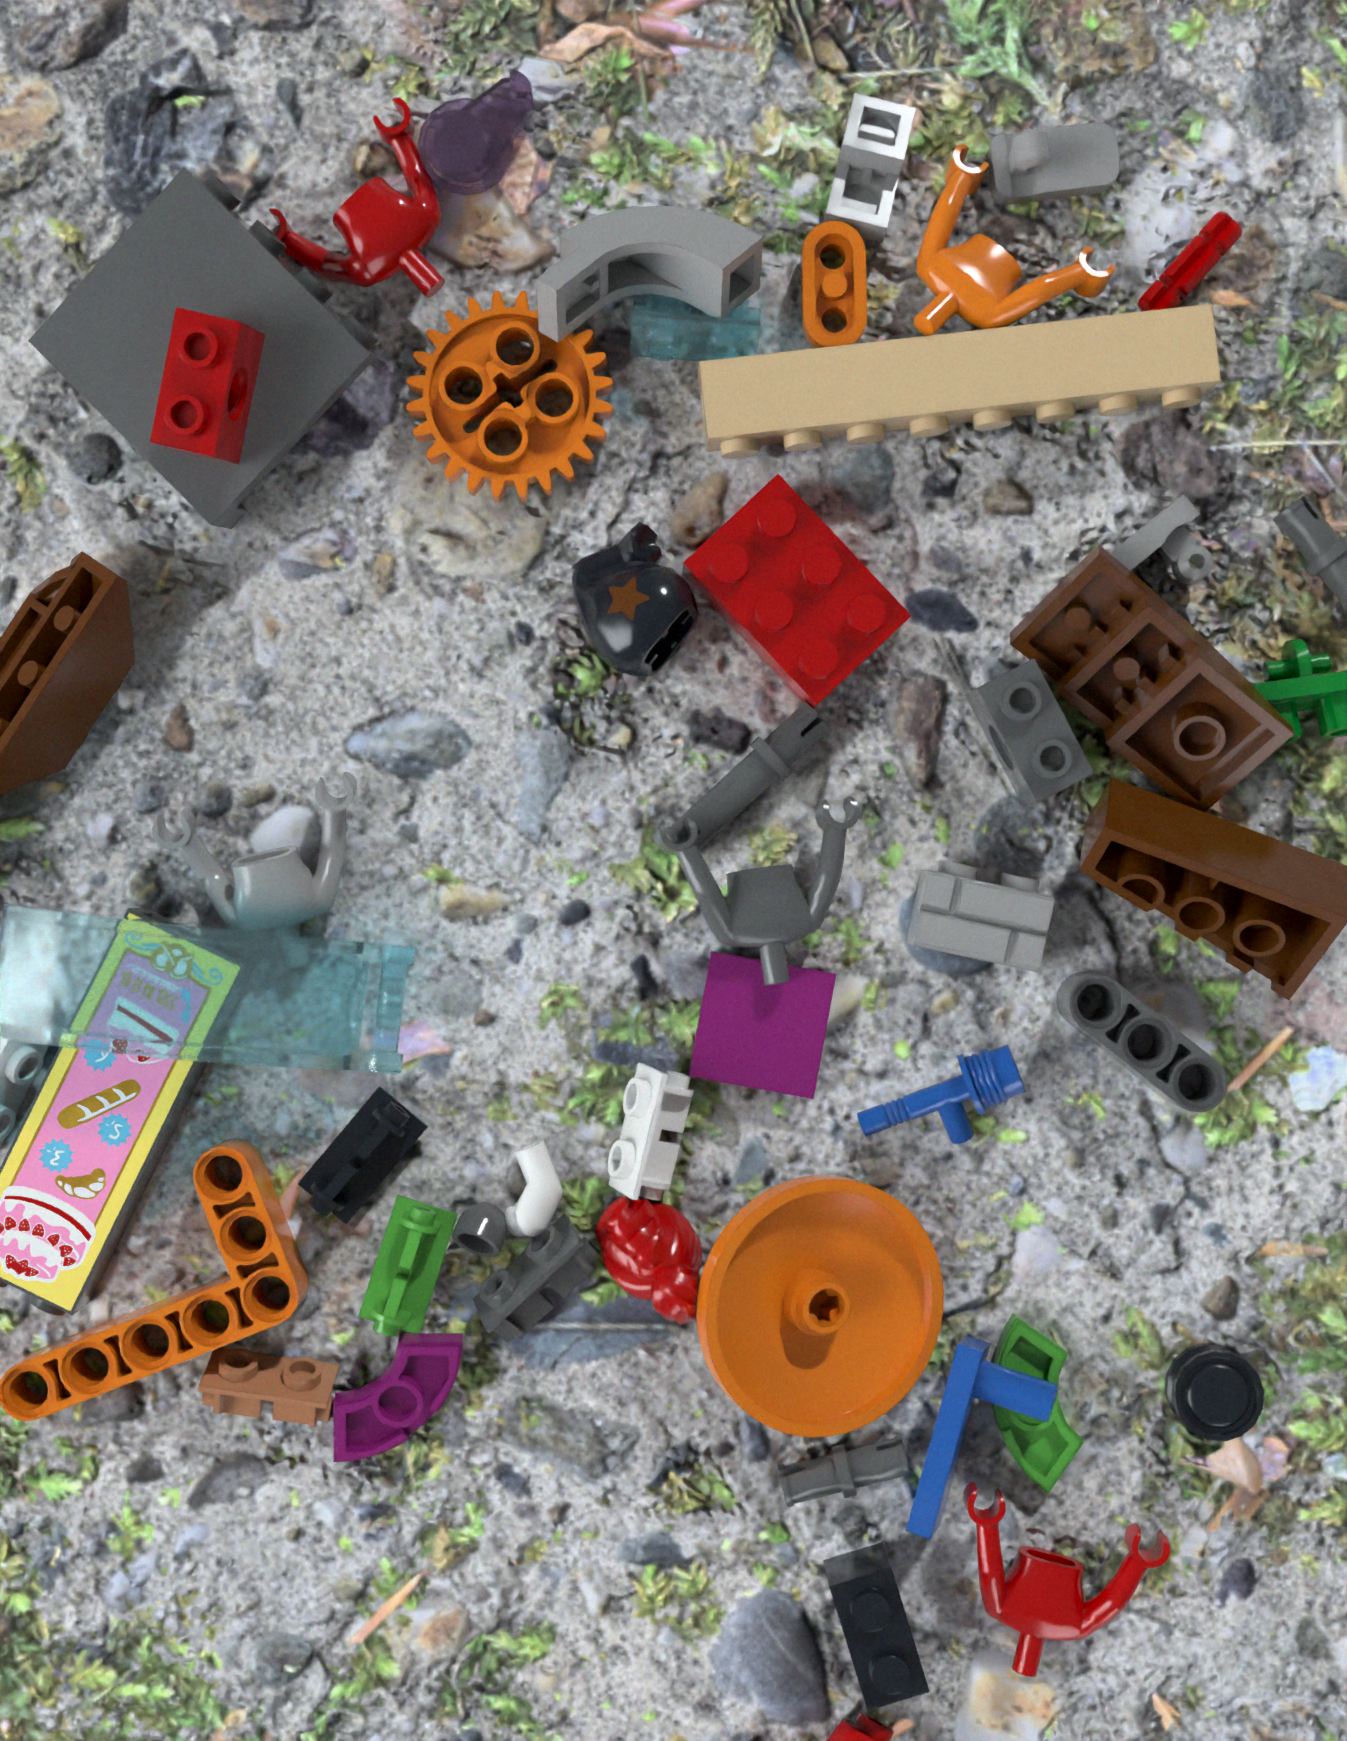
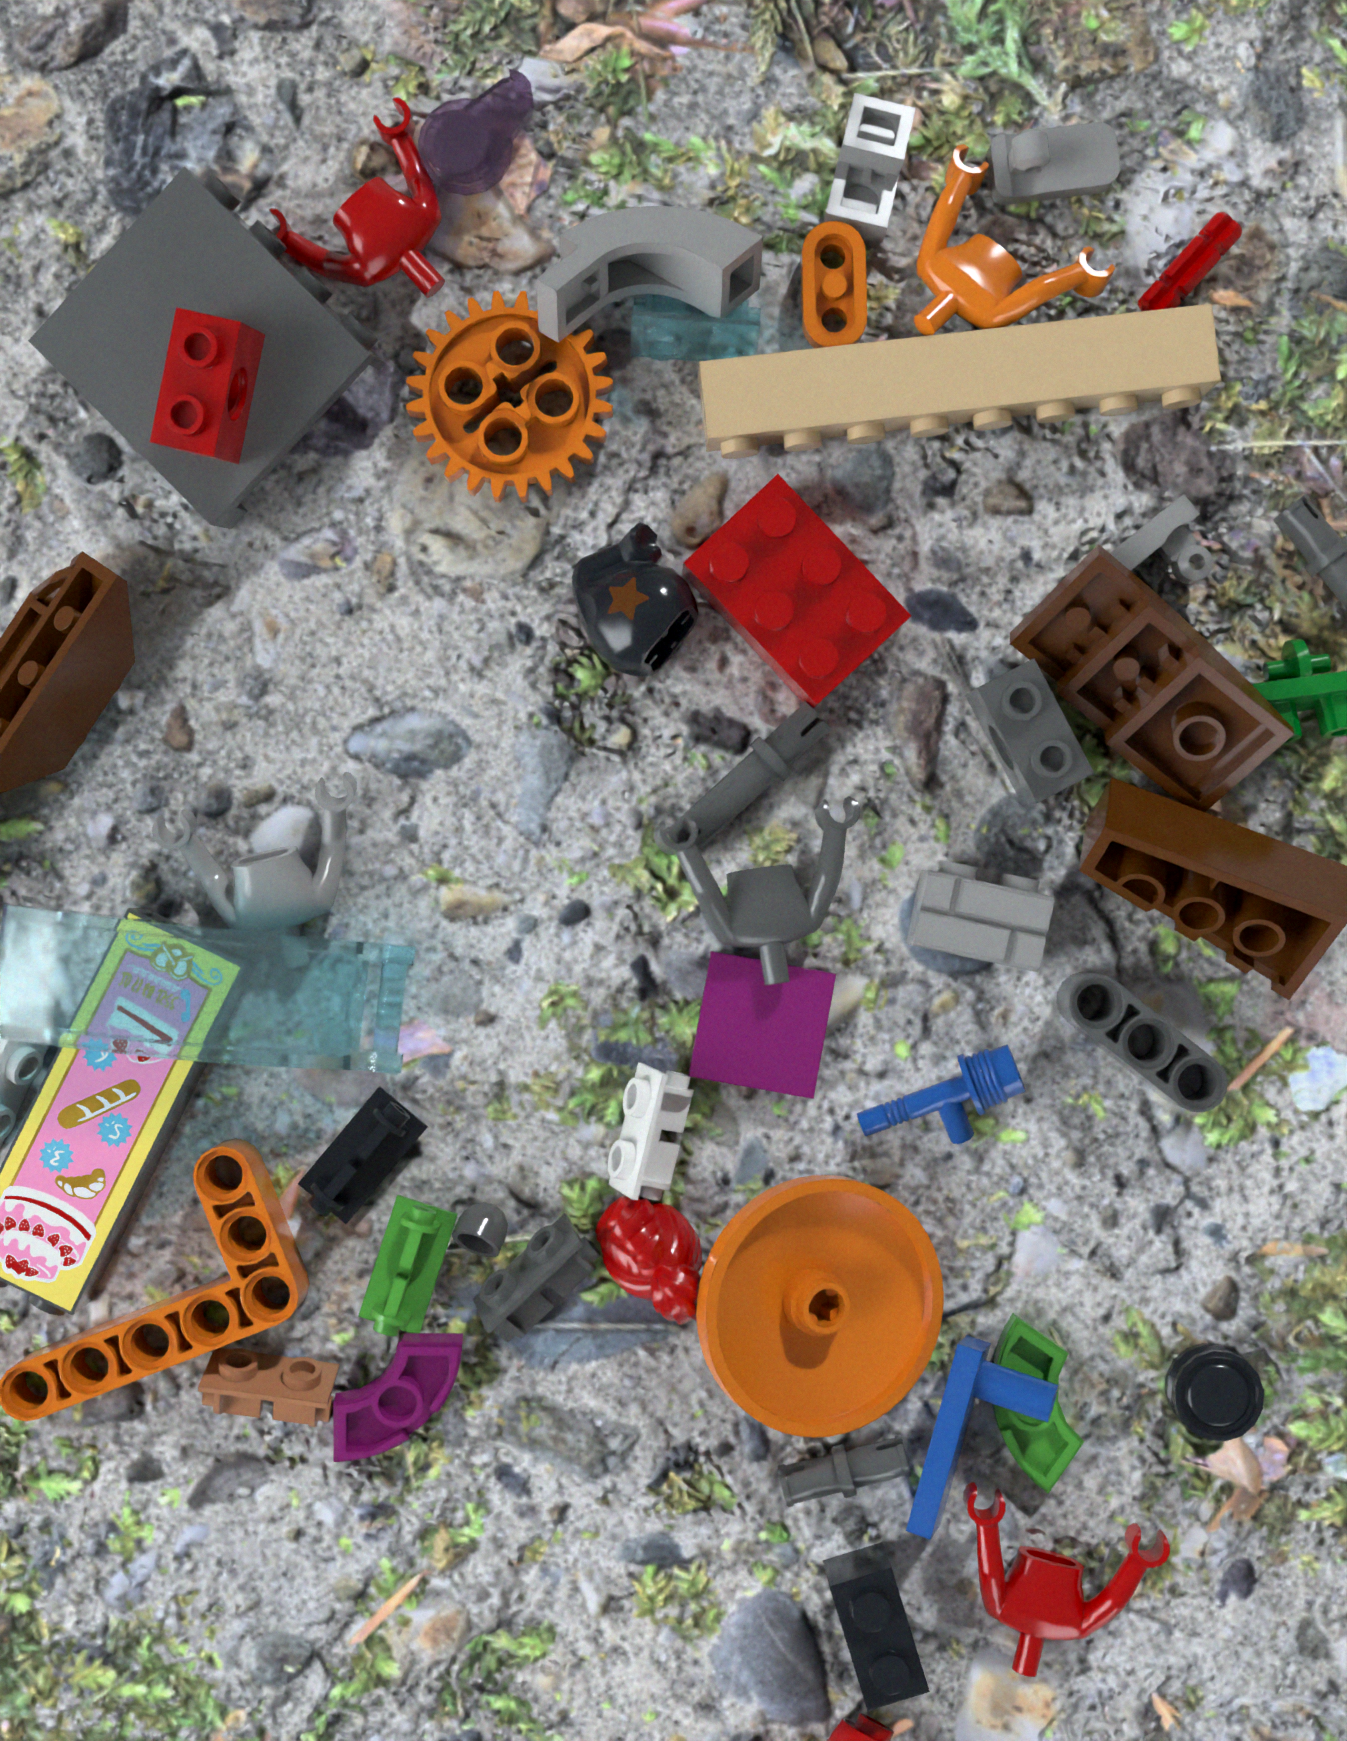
(541, 1195): white arm -> none

